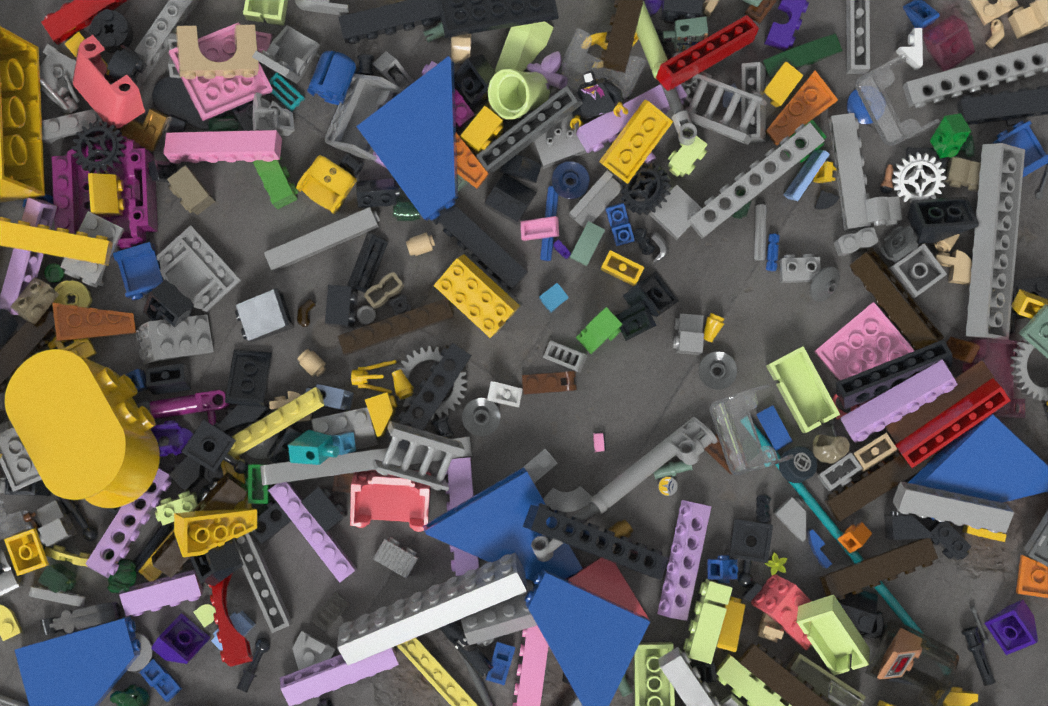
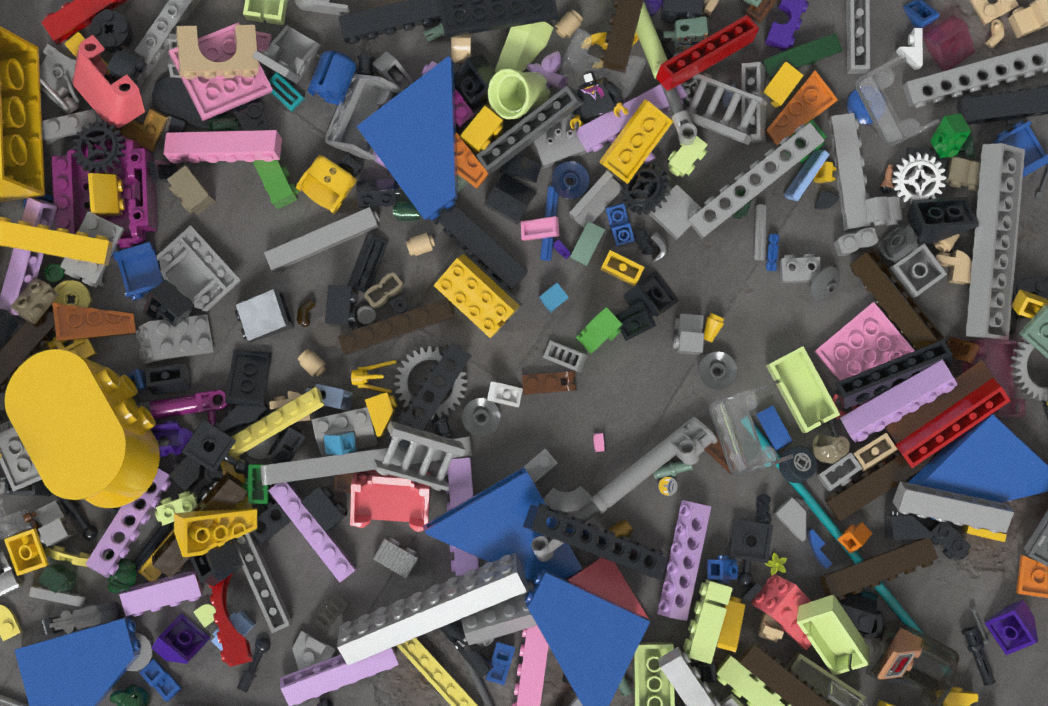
(271, 116): light grey slope -> none
(312, 448): teal torso -> none
(402, 385): yellow cone -> none
(568, 24): none -> tan brick

